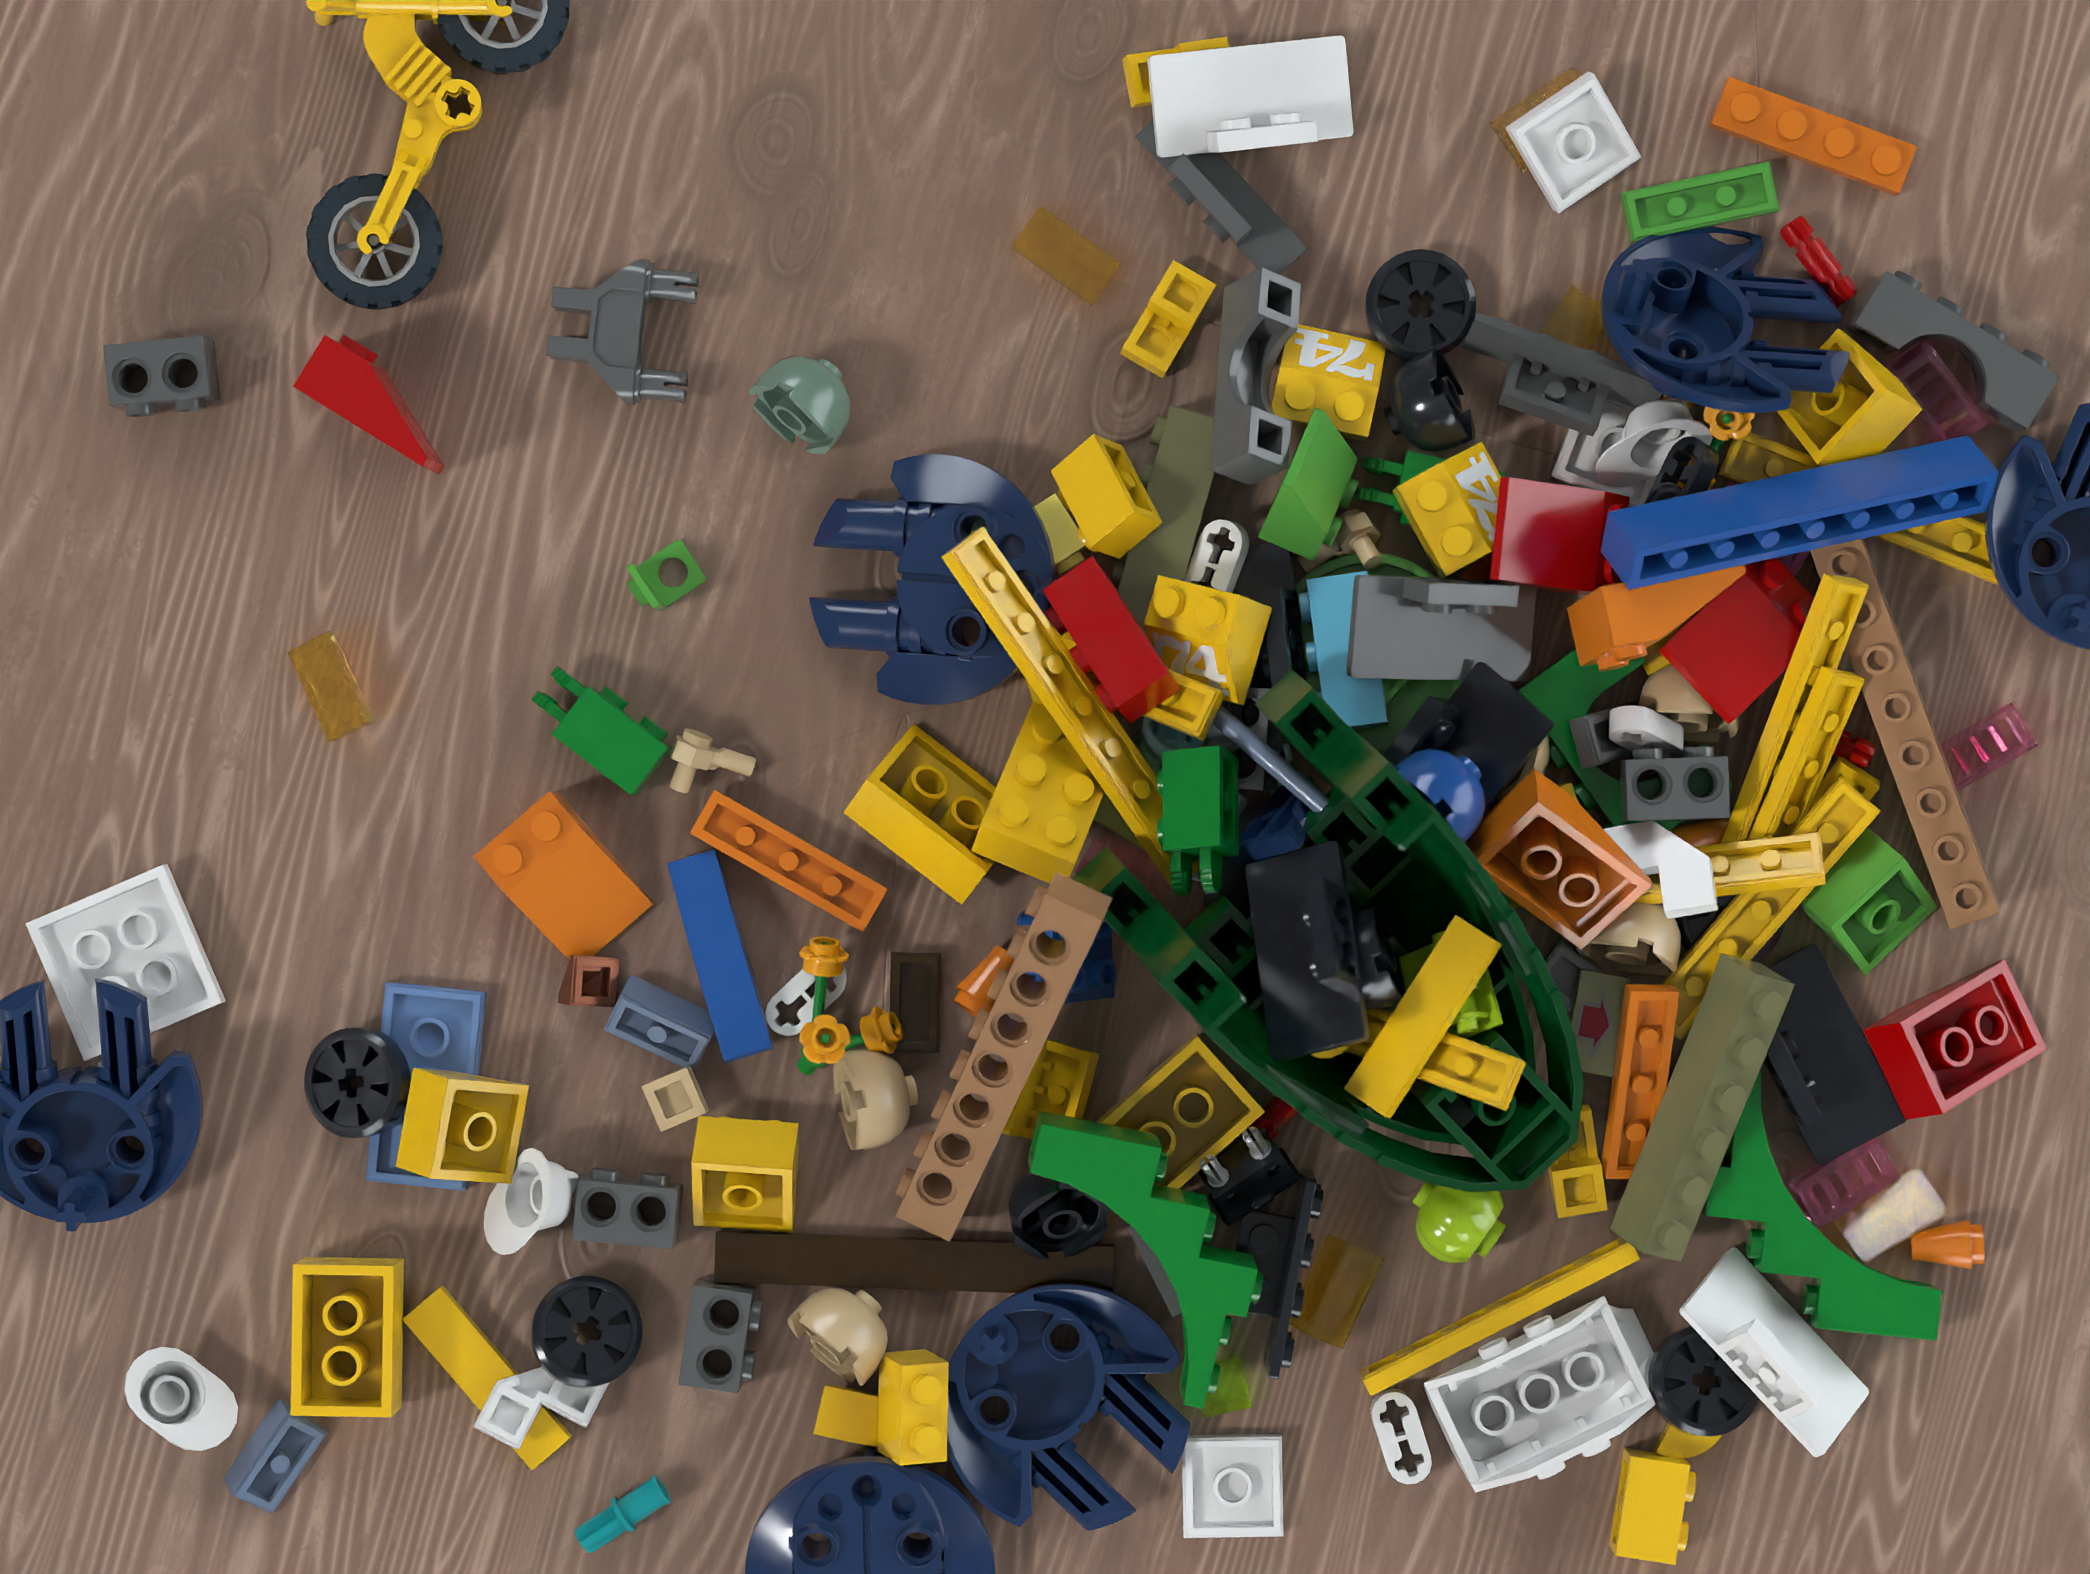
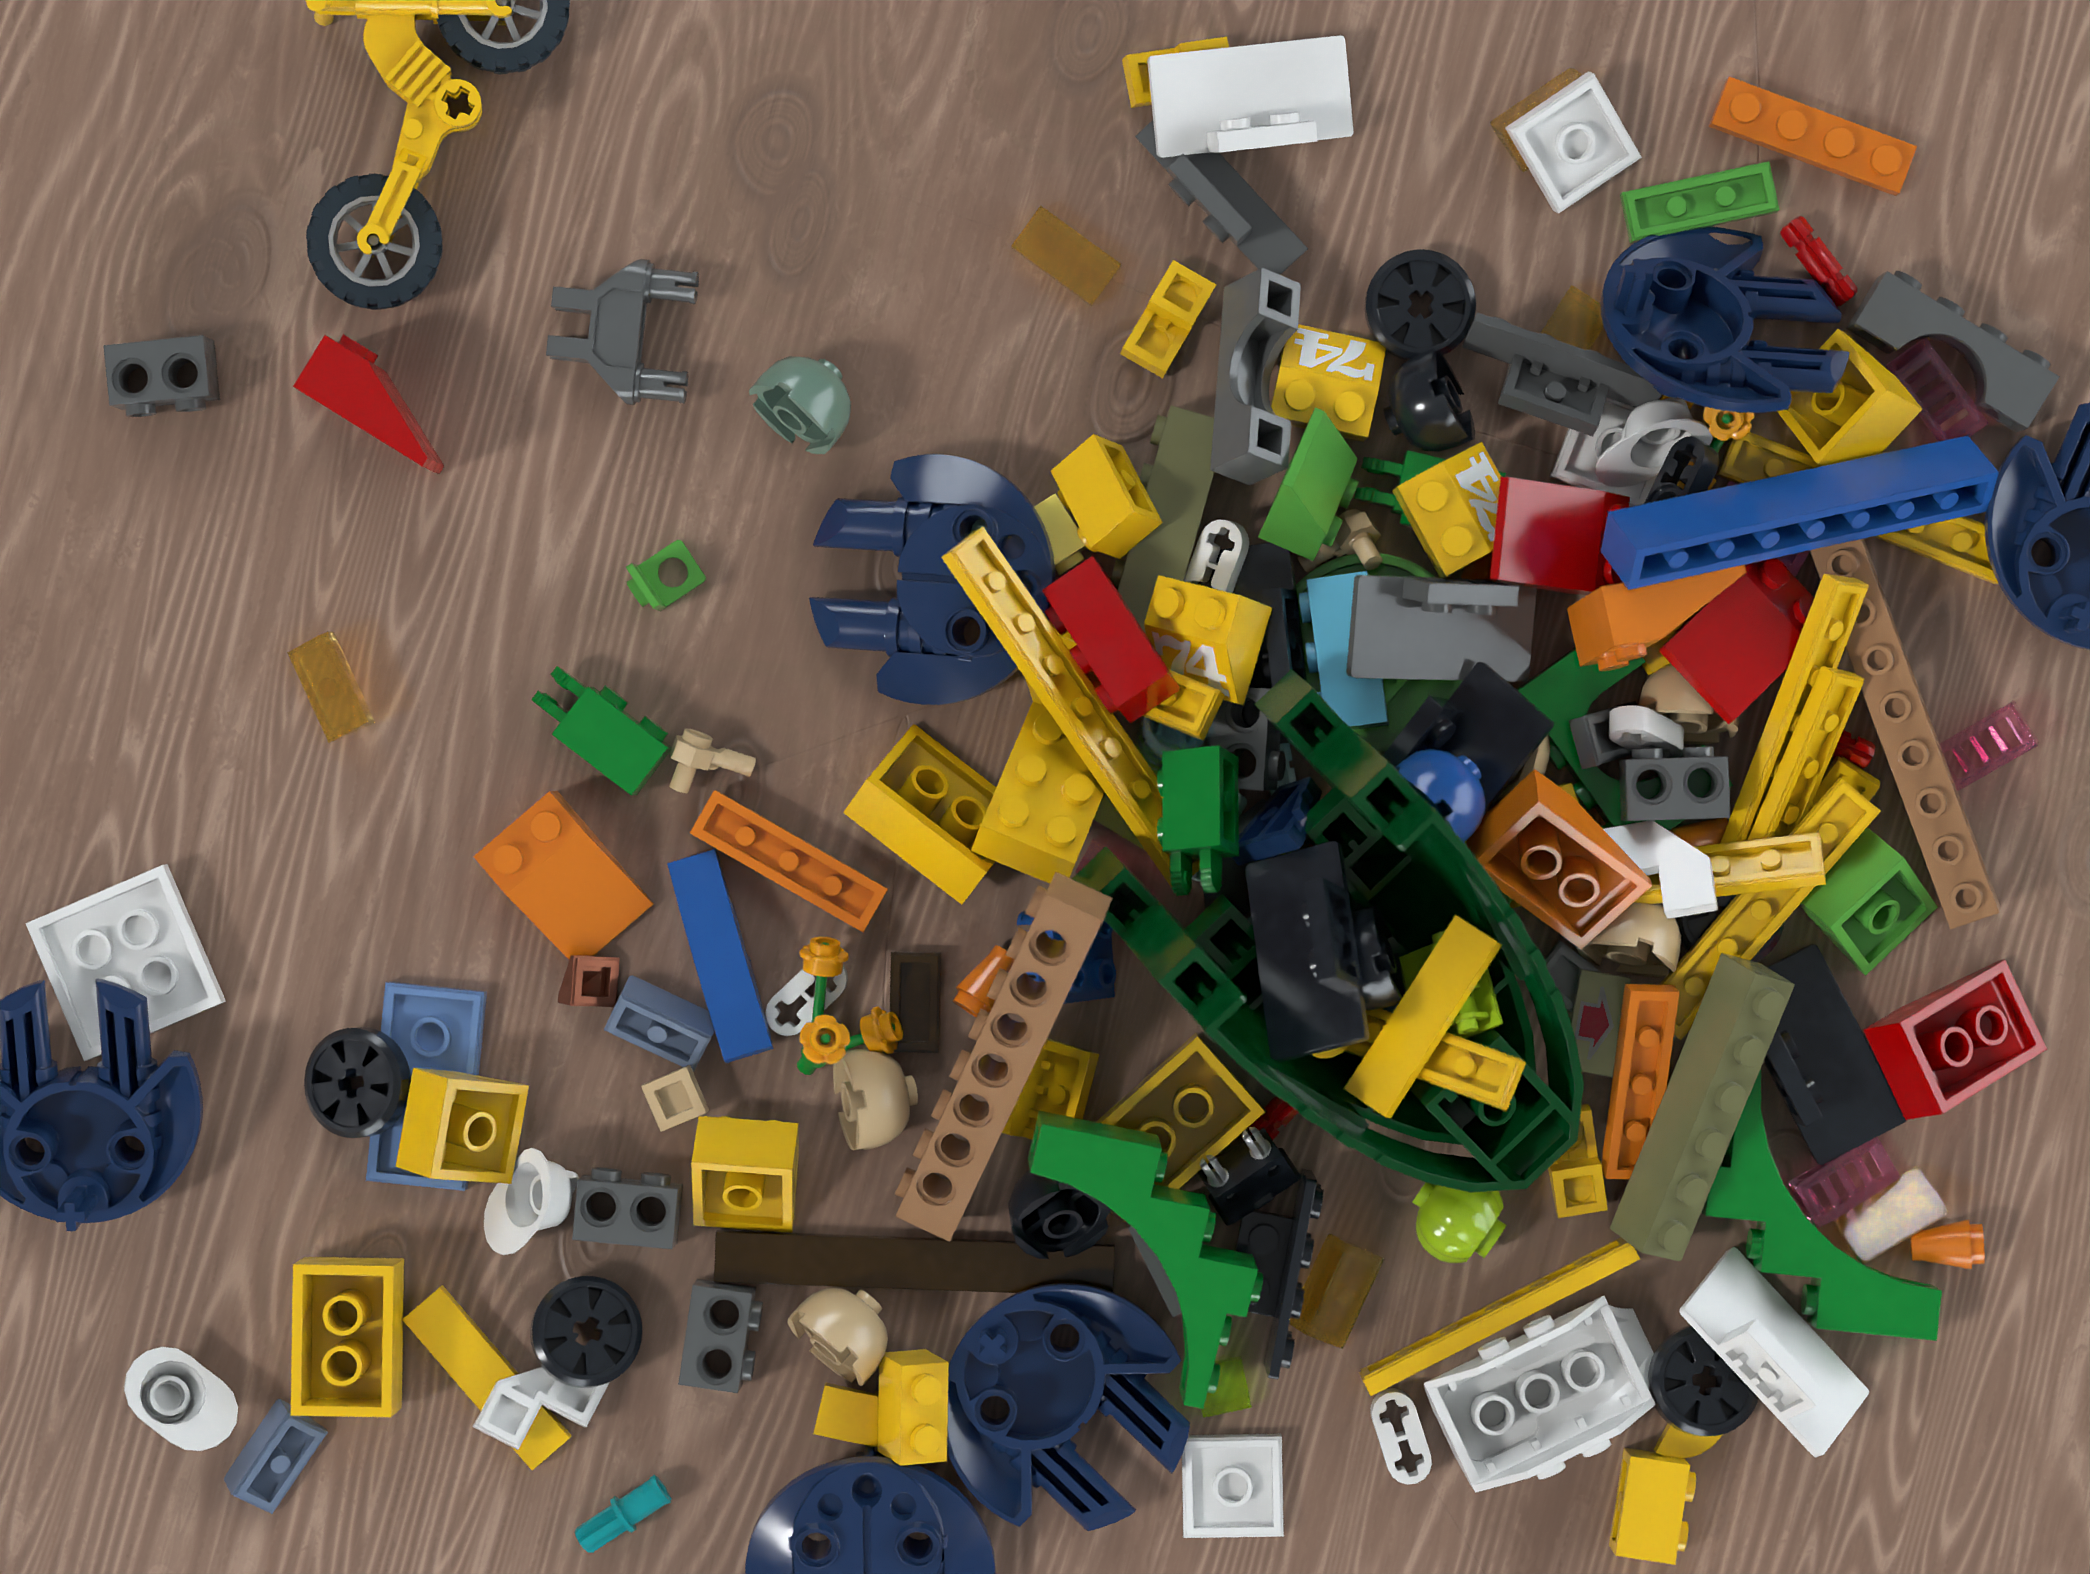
(1270, 760): sand blue bar -> none

